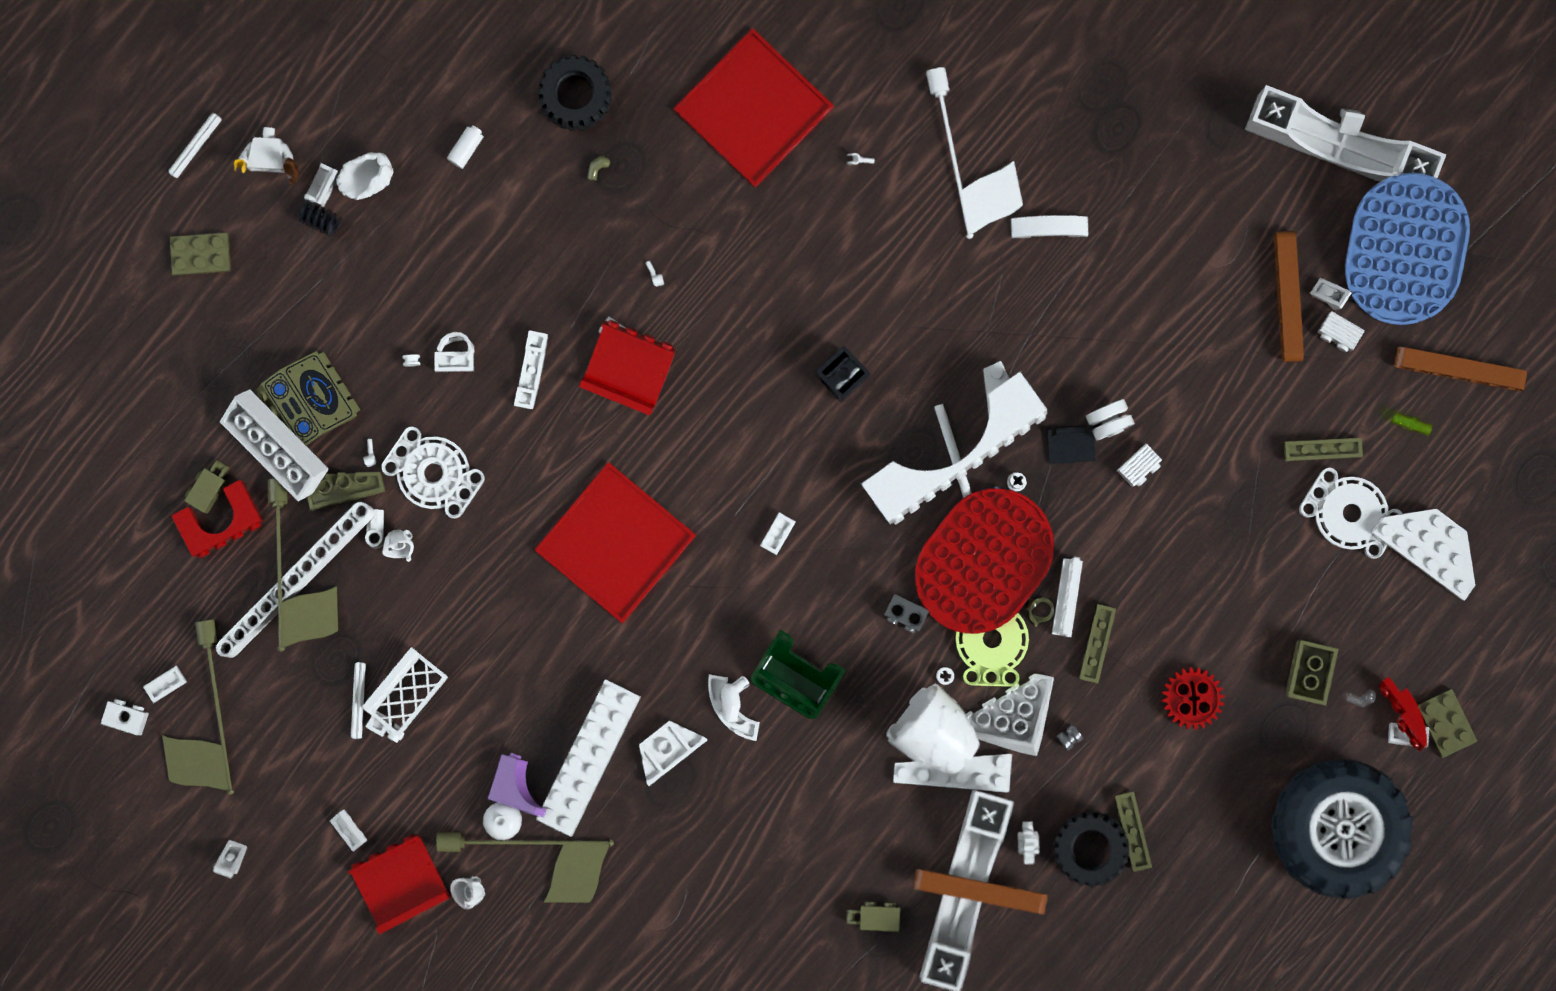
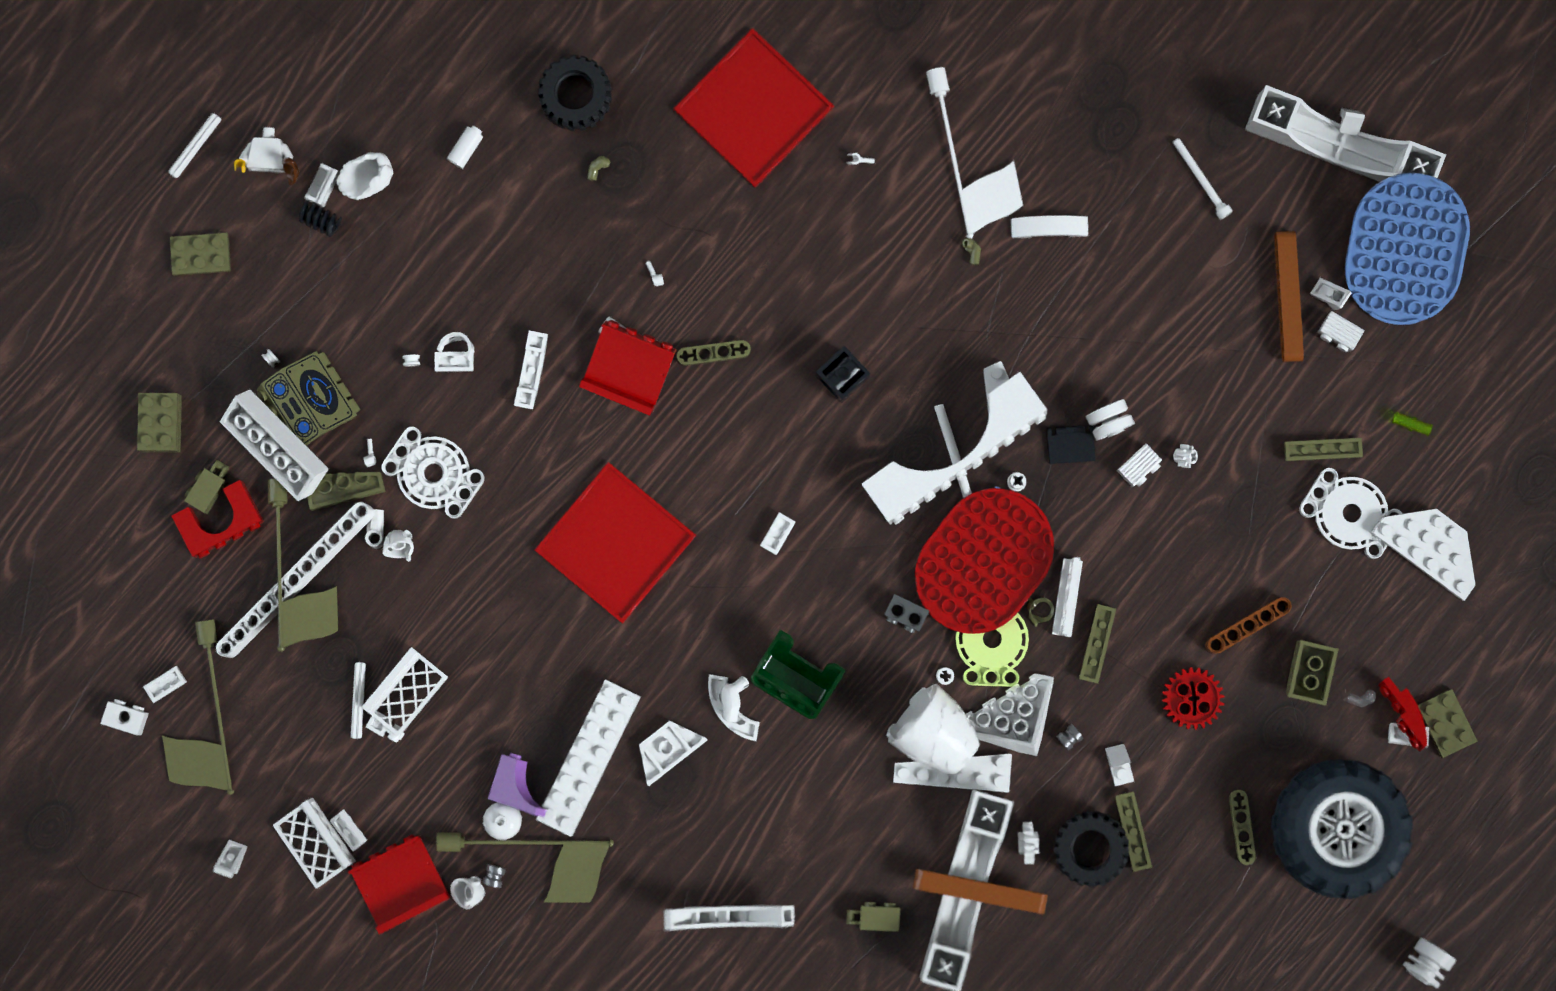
(159, 422): none -> olive brick
(270, 358): none -> white bush
(328, 835): none -> white fence
(494, 874): none -> flat silver wheel
(713, 349): none -> olive beam
(729, 916): none -> white arch
(974, 249): none -> olive arm
(1119, 764): none -> white slope
(1185, 456): none -> white gear
(1222, 209): none -> white piece
(1239, 827): none -> olive beam
(1241, 632): none -> dark orange beam
(1429, 963): none -> white wheel
(1460, 369): dark orange beam -> none

